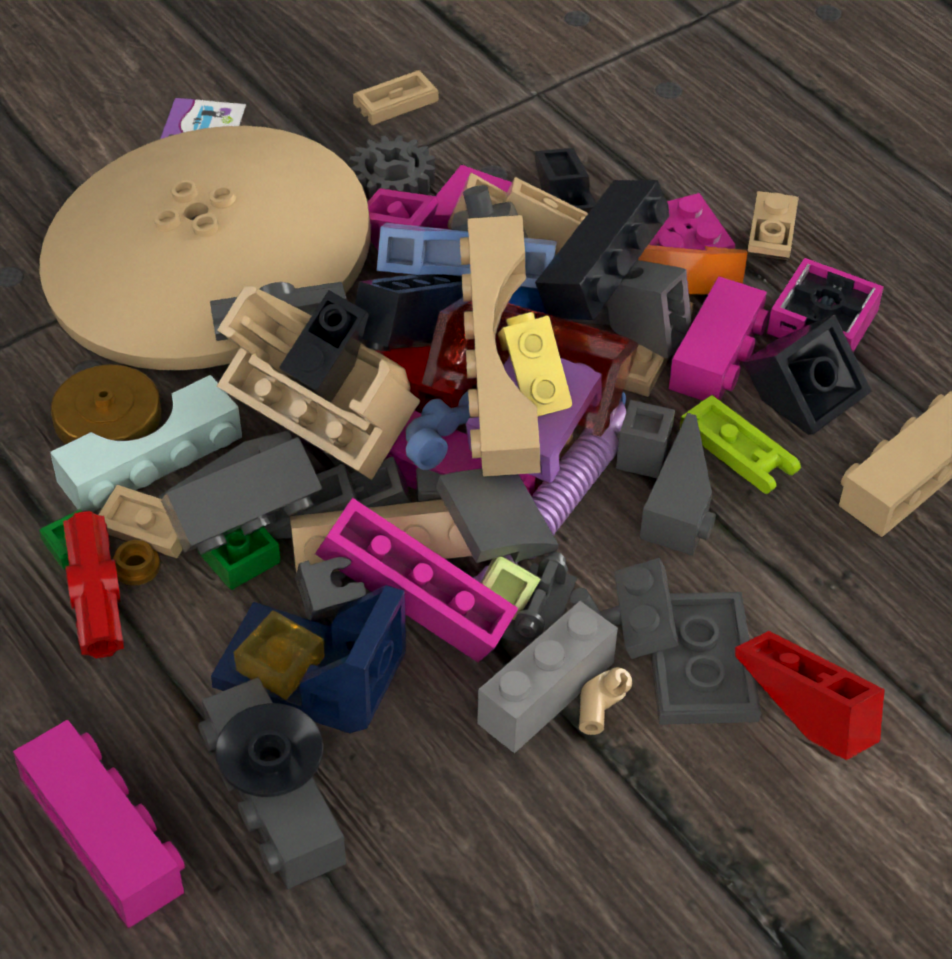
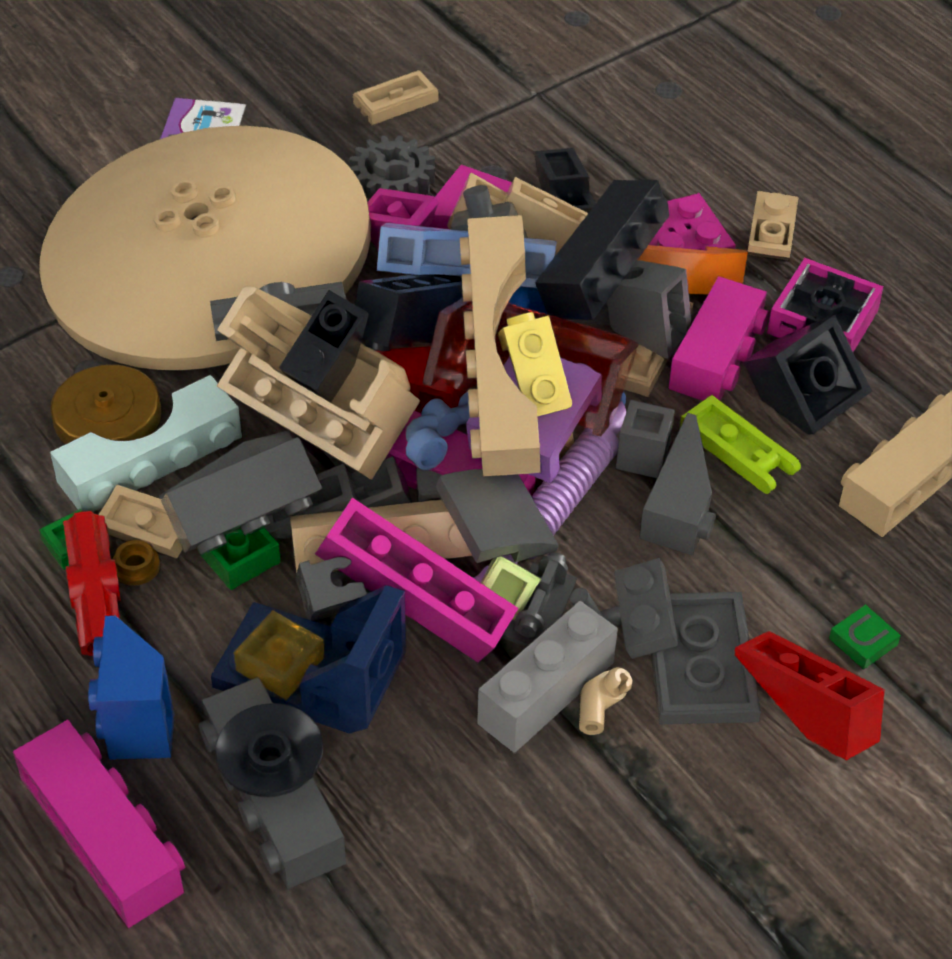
(130, 695): none -> blue slope
(864, 636): none -> green tile

